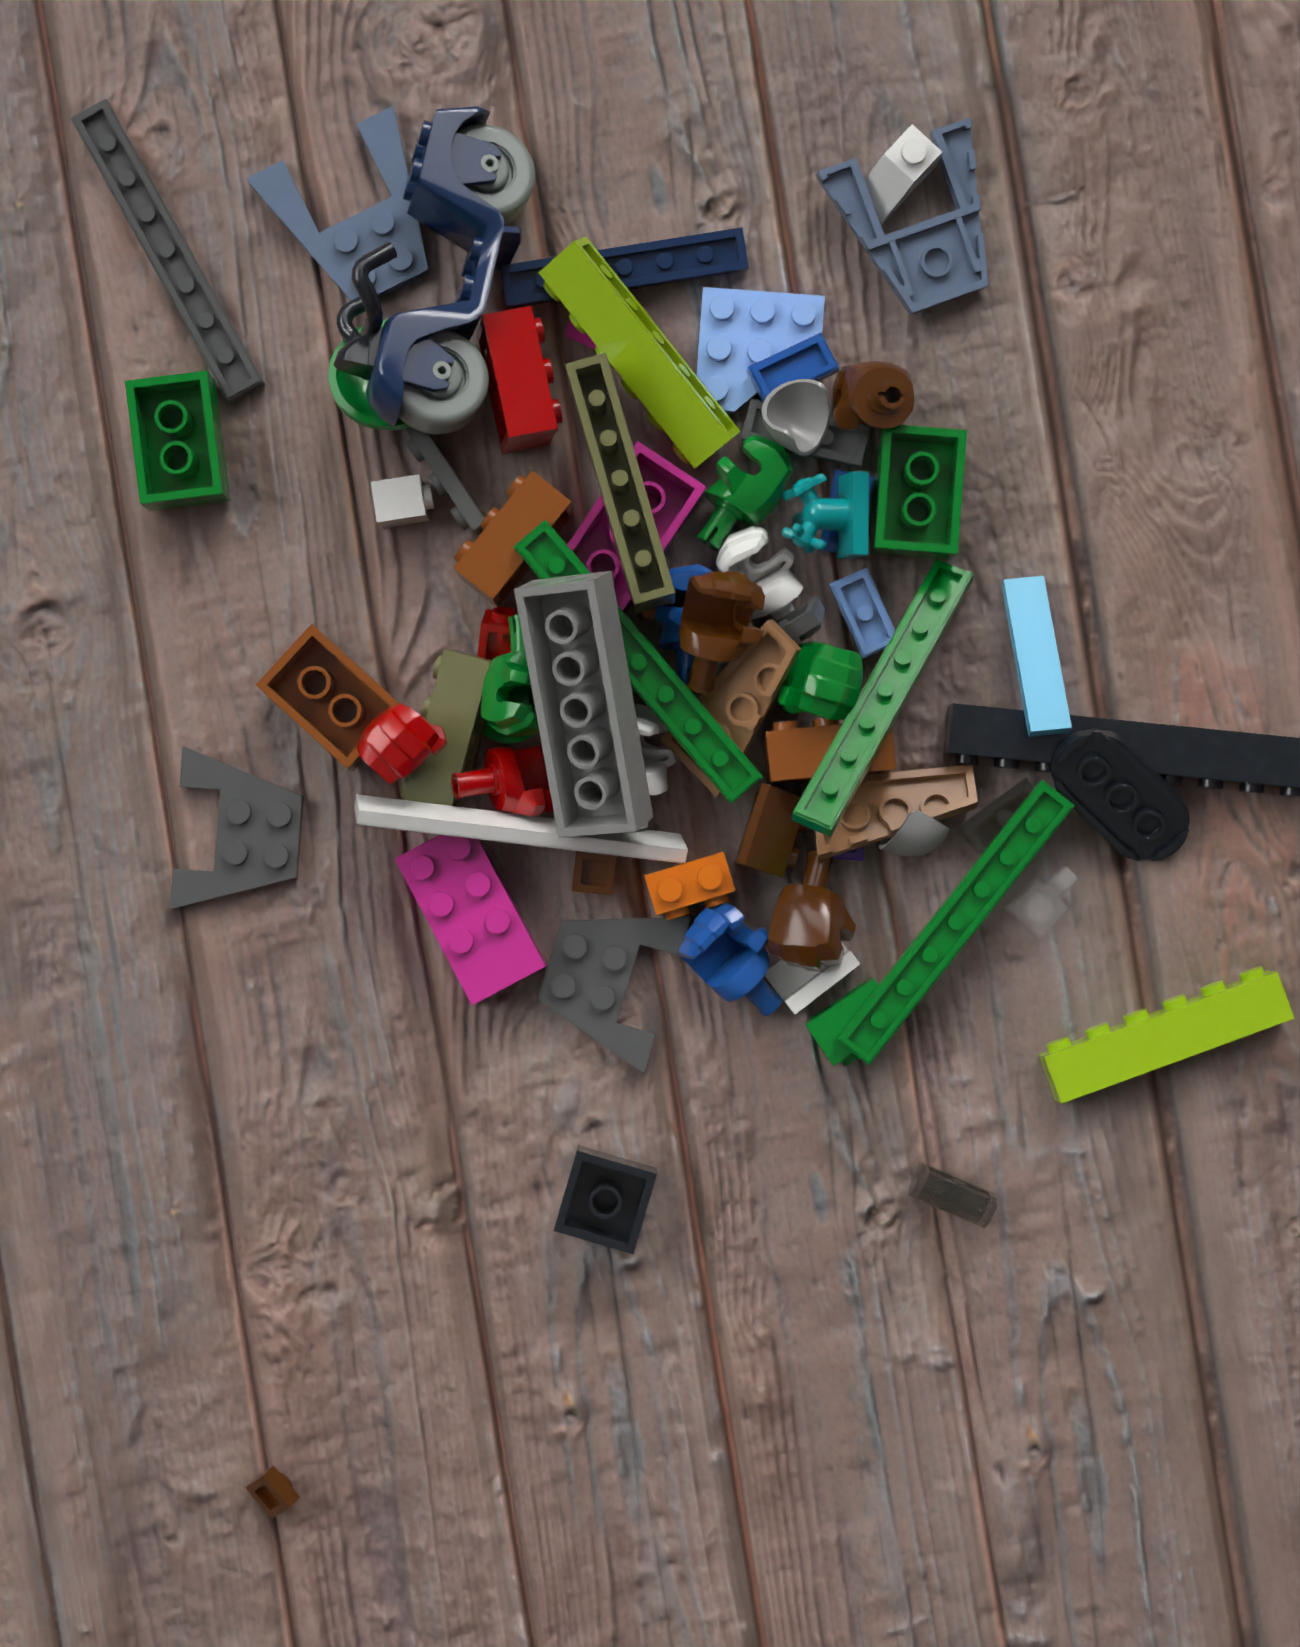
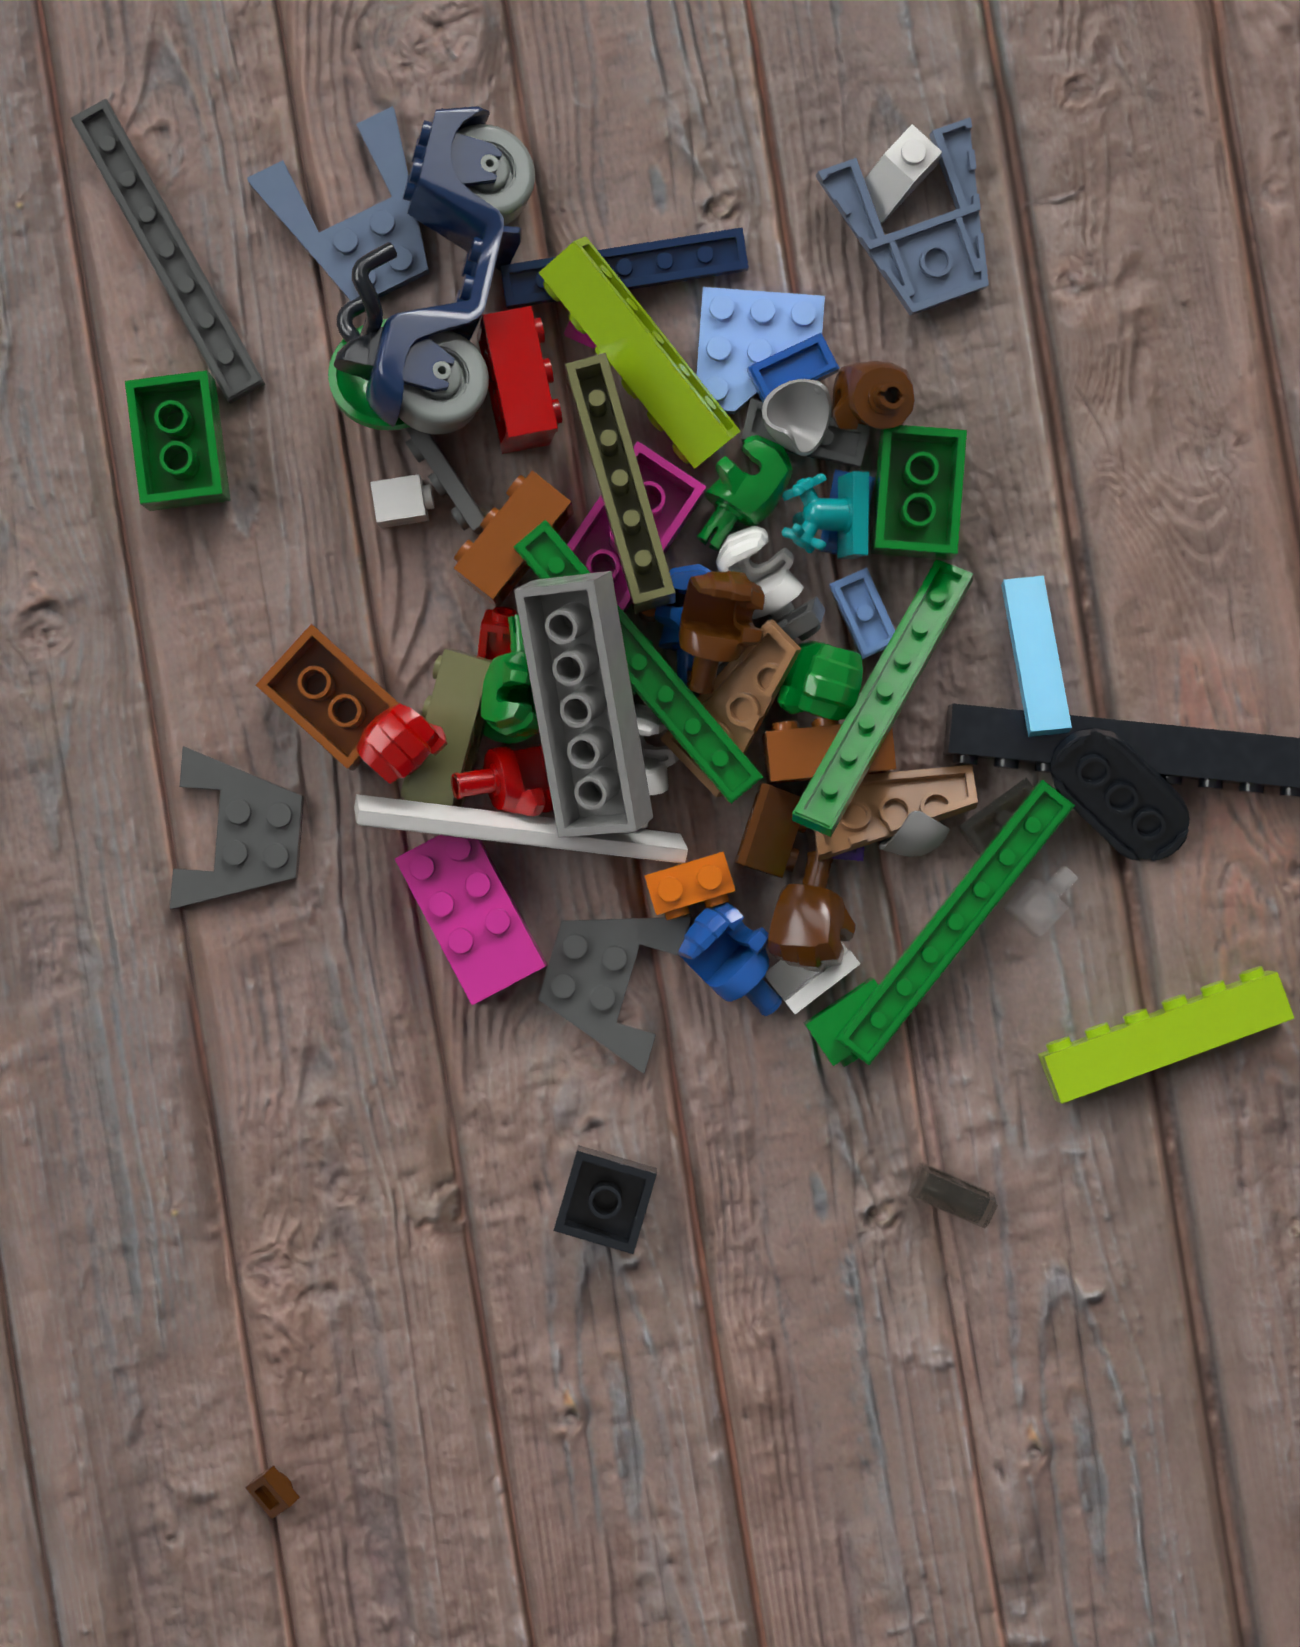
(594, 873): reddish brown plate -> none

